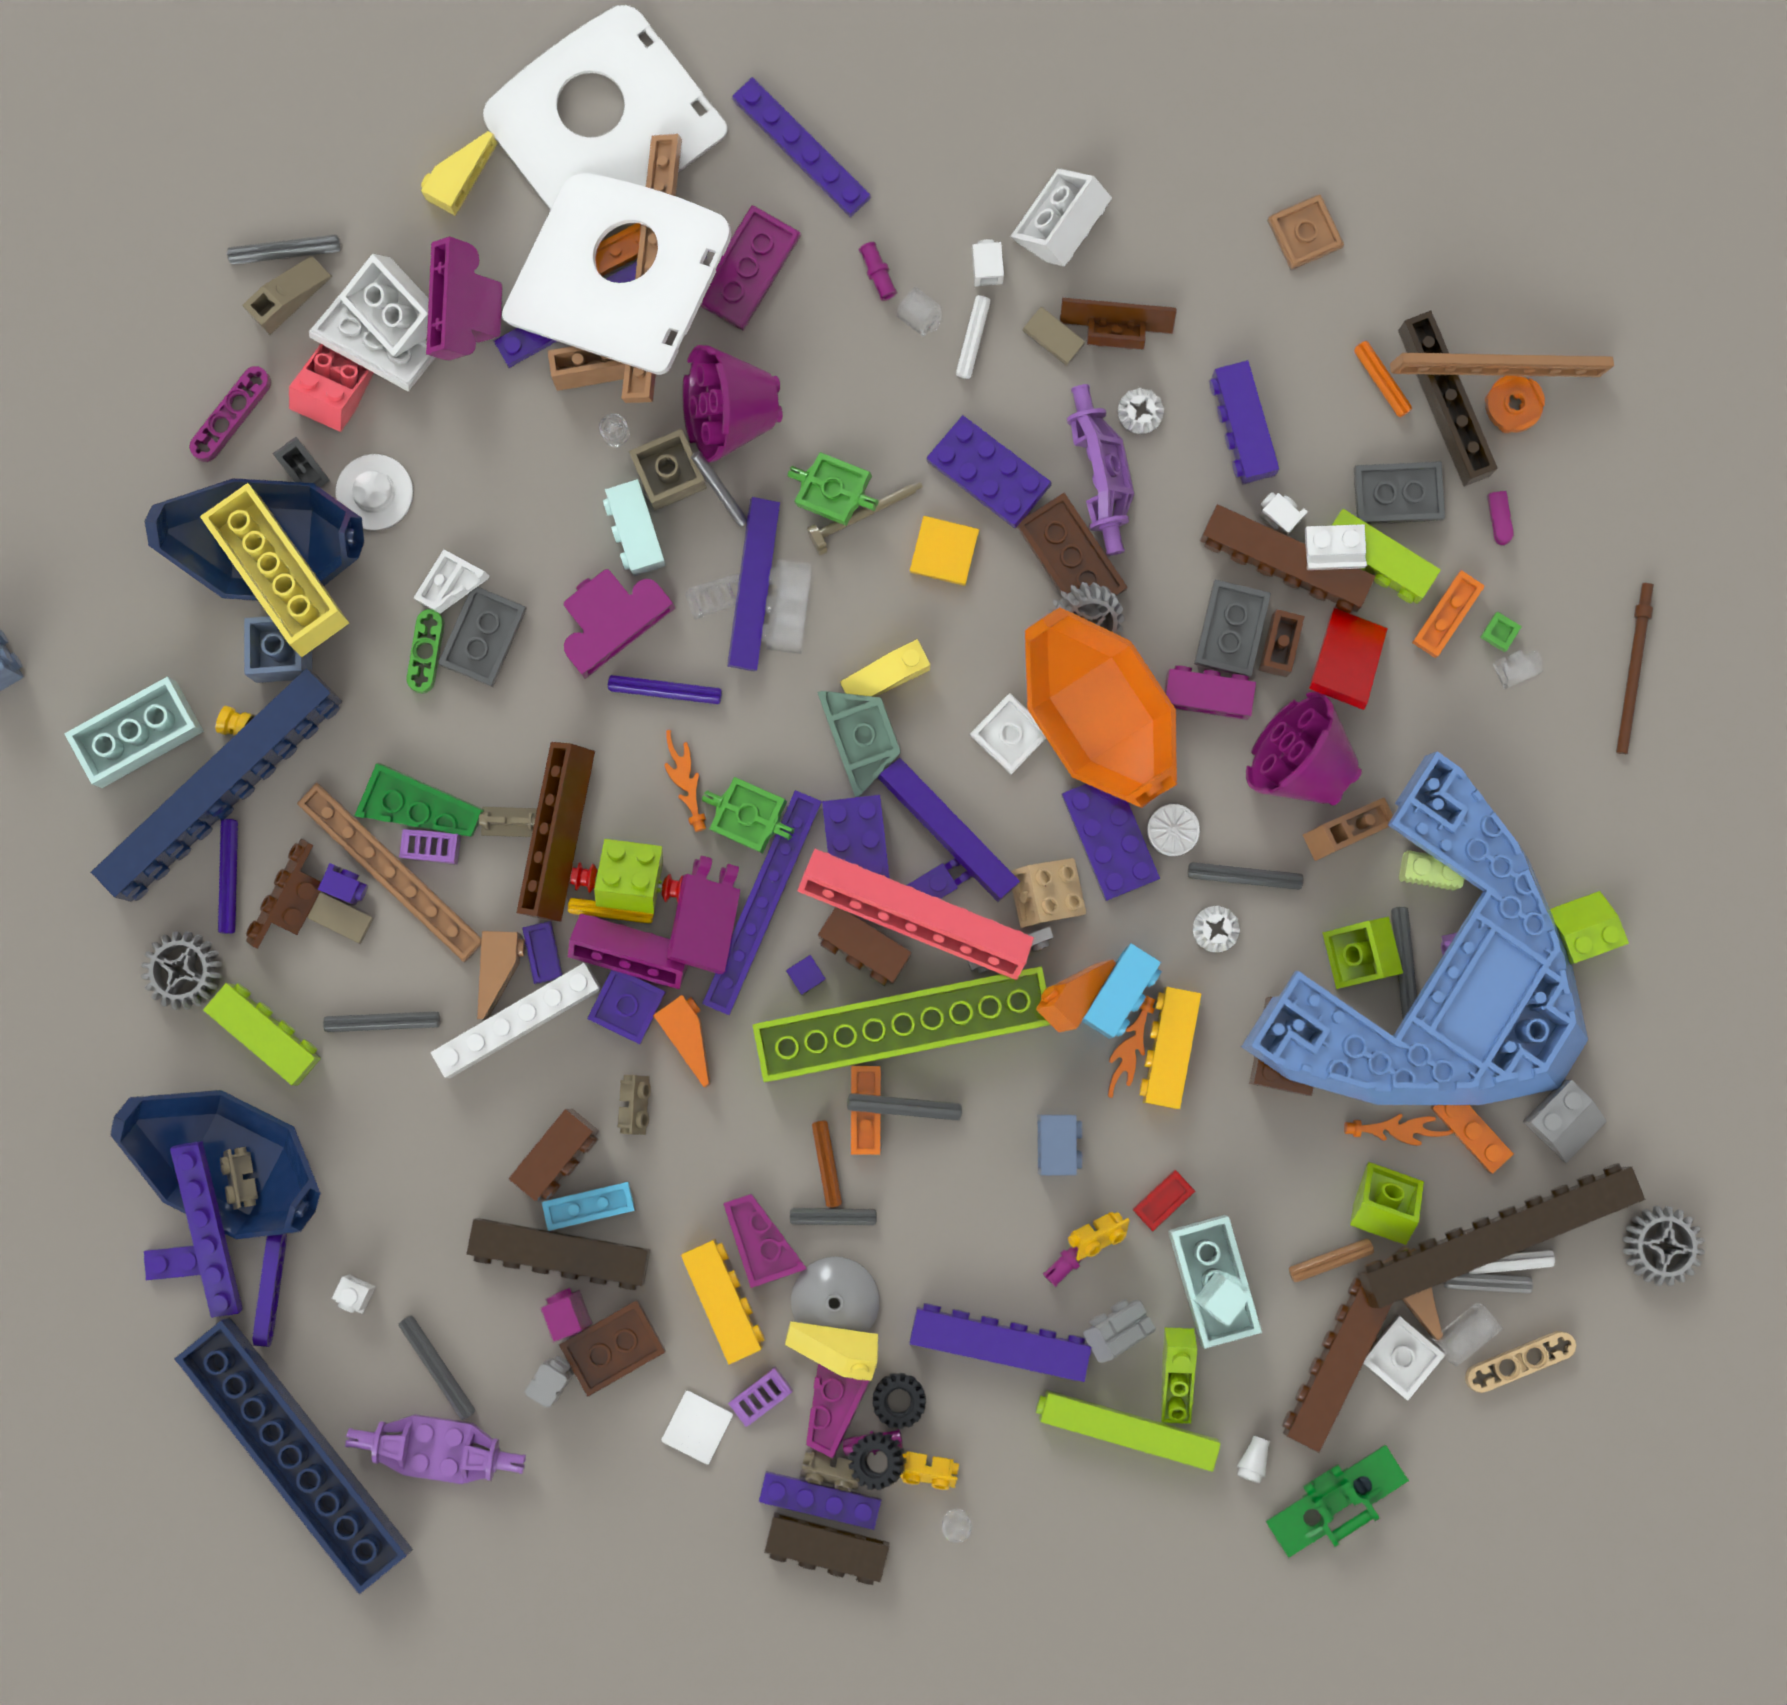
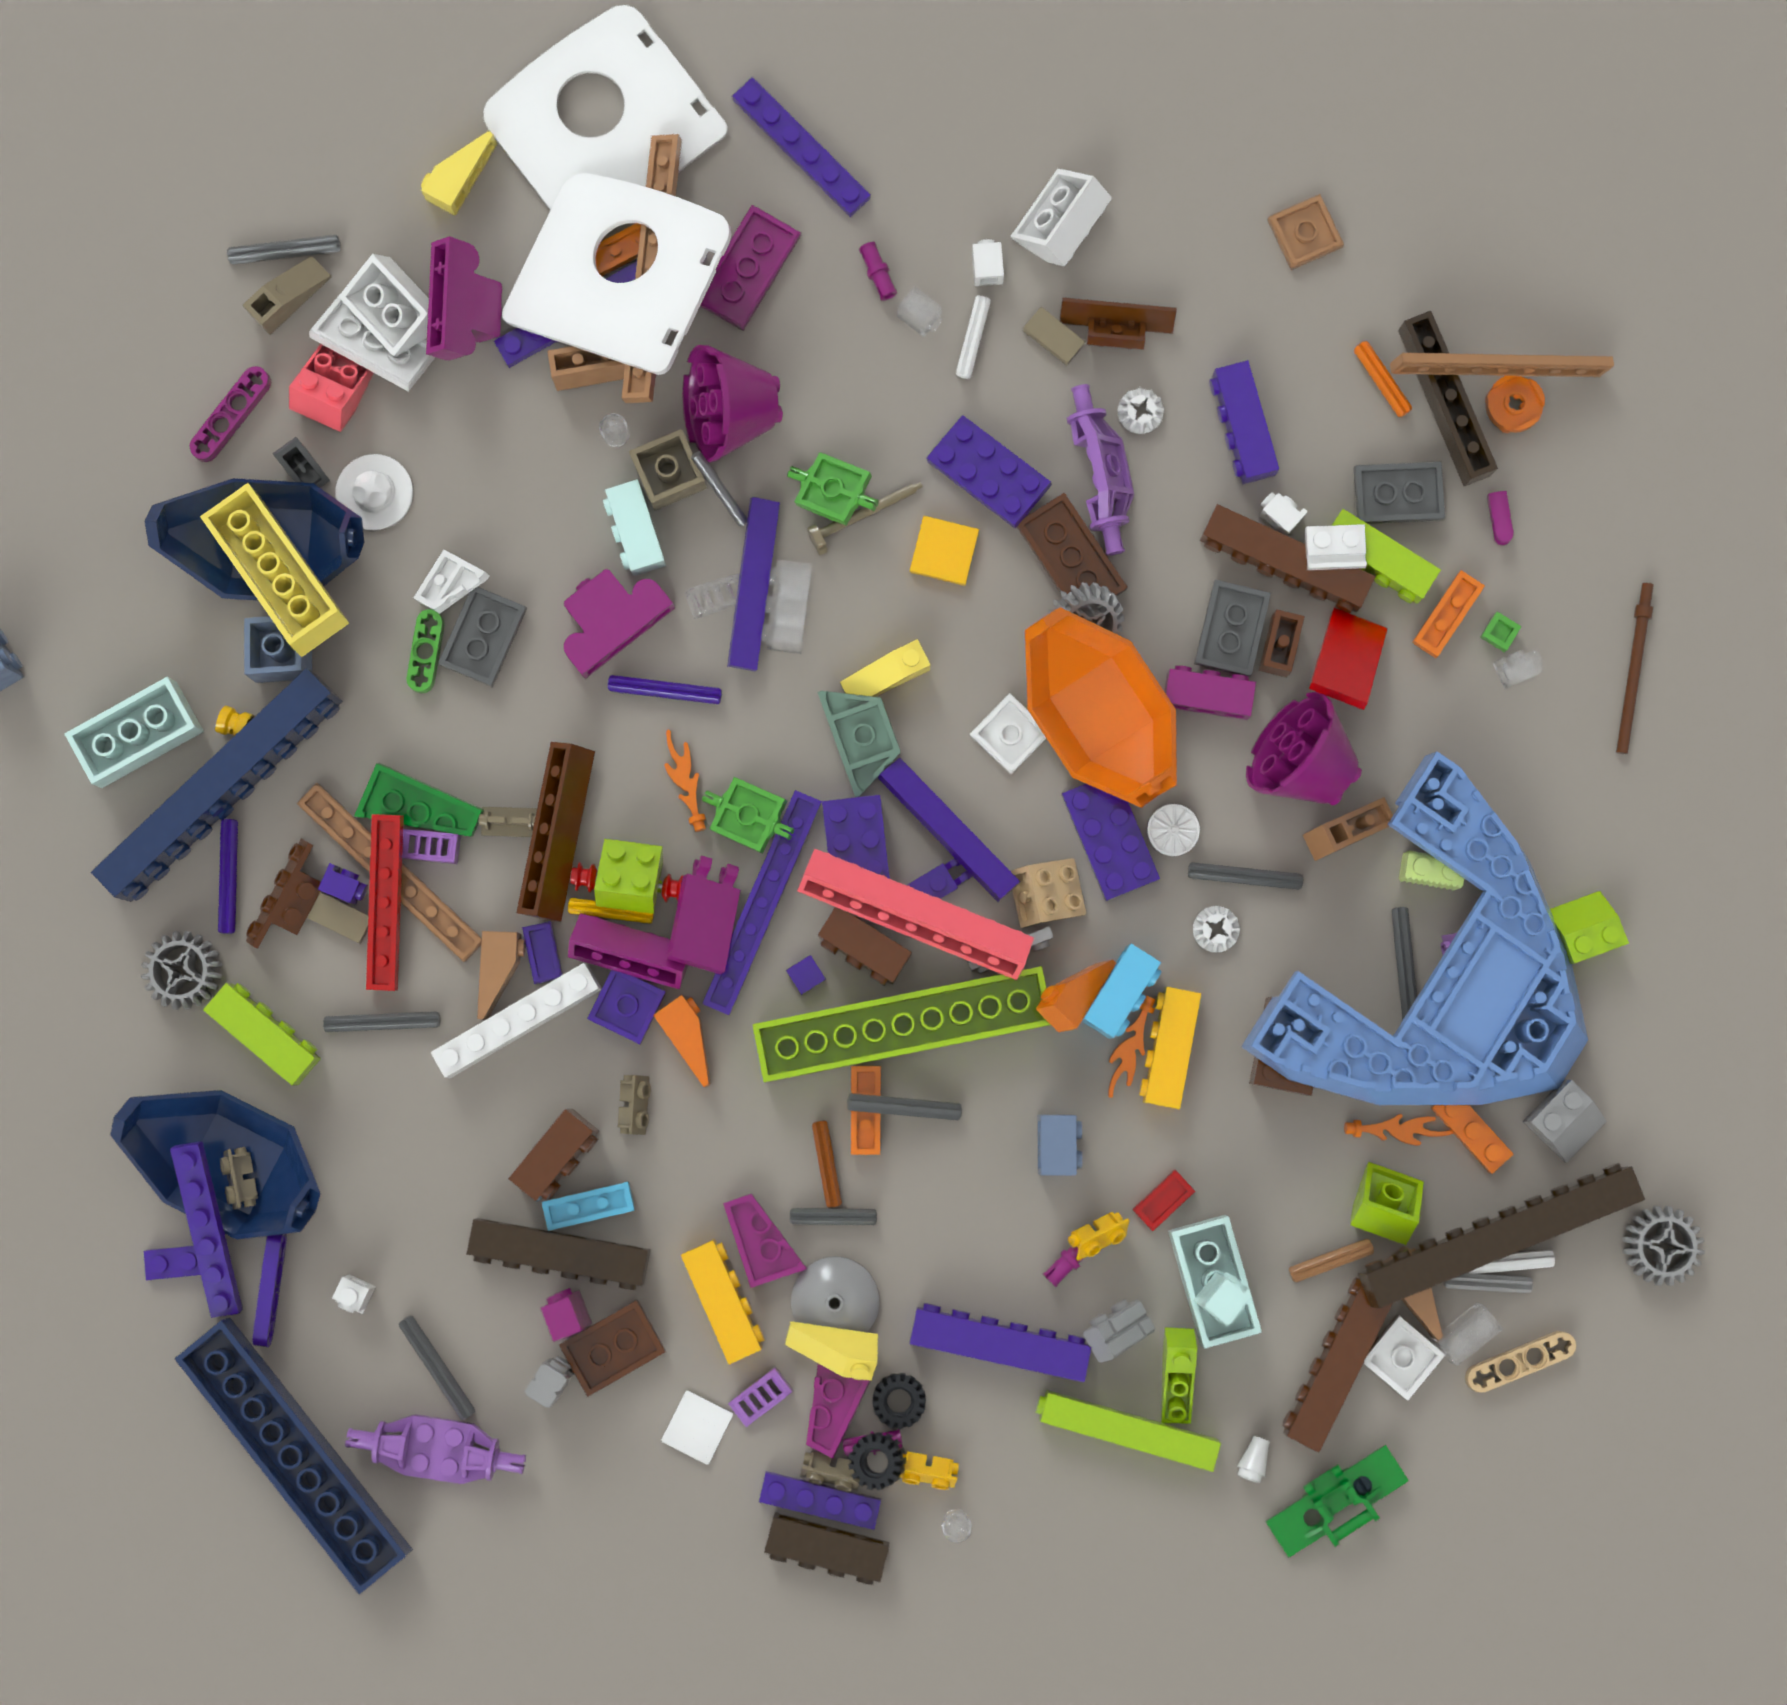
(384, 902): none -> red plate
(1362, 952): lime slope -> none

